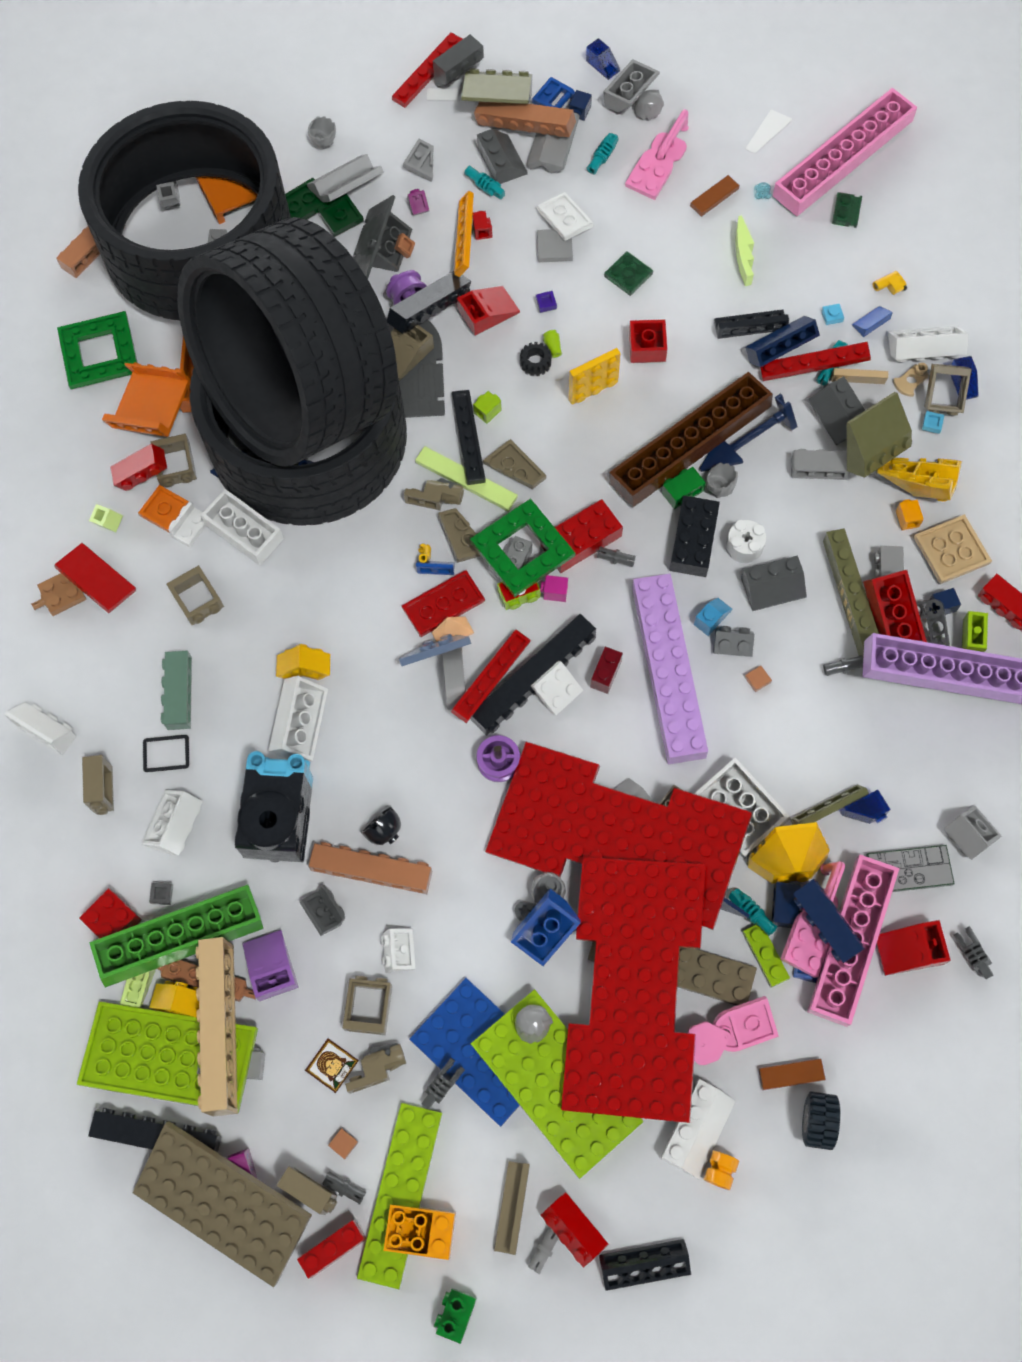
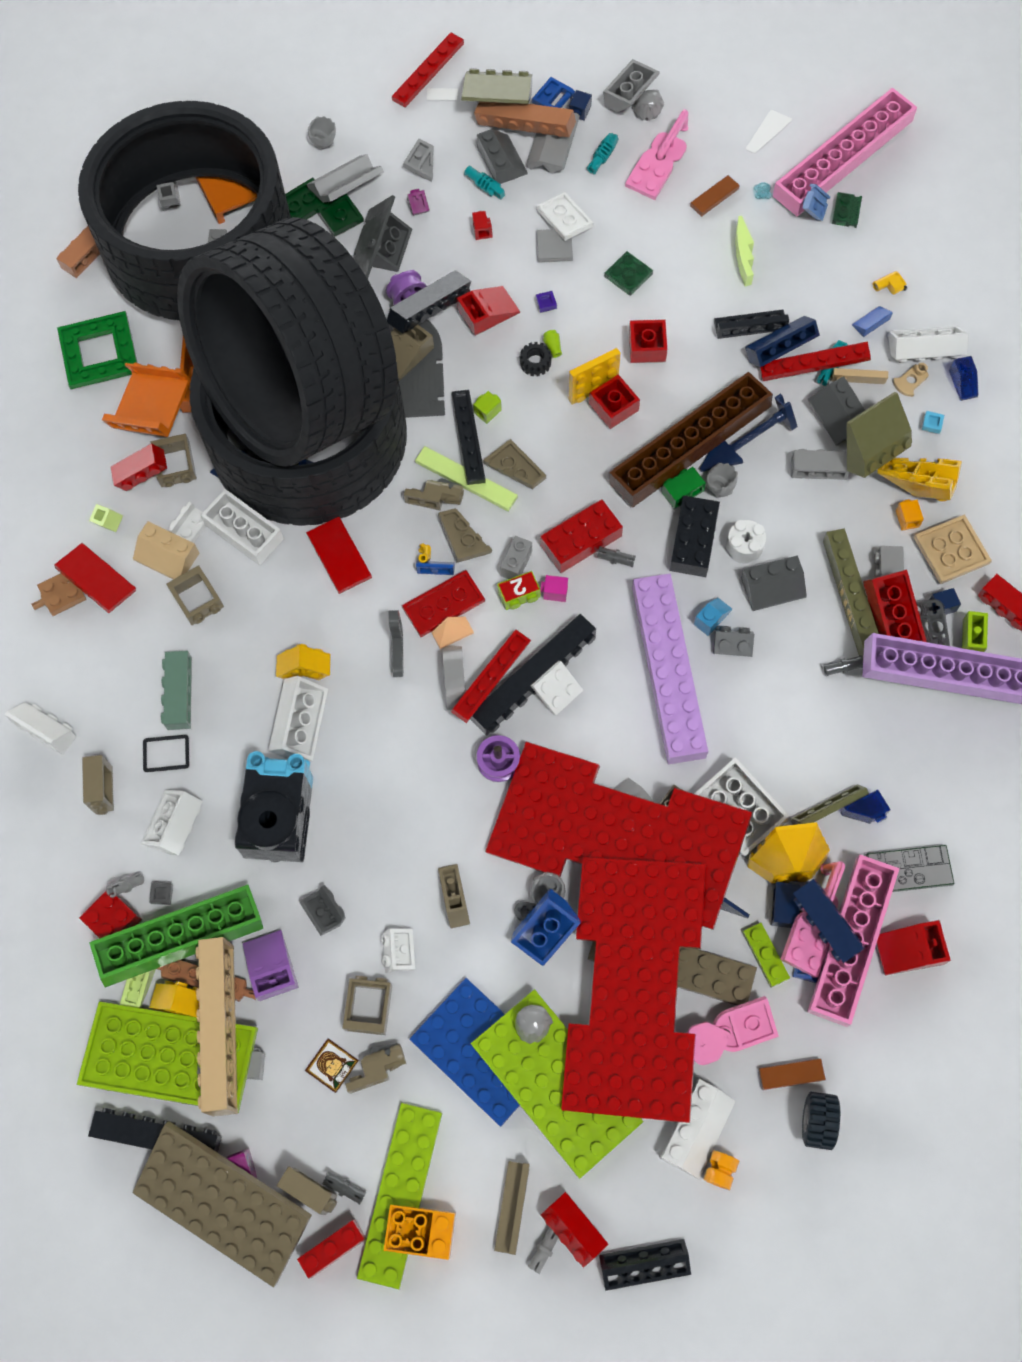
(125, 885): none -> light grey pin
(162, 507): orange plate -> none
(164, 551): none -> tan slope
(339, 555): none -> red tile
(343, 1143): nougat tile -> none
(370, 868): nougat brick -> none
(383, 828): black cylinder -> none
(397, 642): none -> dark grey beam
(404, 245): nougat tile -> none
(433, 648): sand blue wing -> none
(441, 1084): dark grey hinge -> none
(454, 896): none -> dark tan slope
(455, 1316): green brick -> none
(457, 60): dark grey slope -> none
(463, 239): light orange tile -> none
(519, 580): green plate -> none
(602, 59): clear blue slope -> none
(606, 670): dark red brick -> none
(614, 401): none -> red brick
(757, 915): teal hinge -> none
(758, 678): nougat tile -> none
(815, 202): none -> medium blue plate
(832, 314): medium azure plate -> none
(965, 372): dark tan window -> none
(972, 832): light grey slope -> none
(975, 953): dark grey hinge -> none

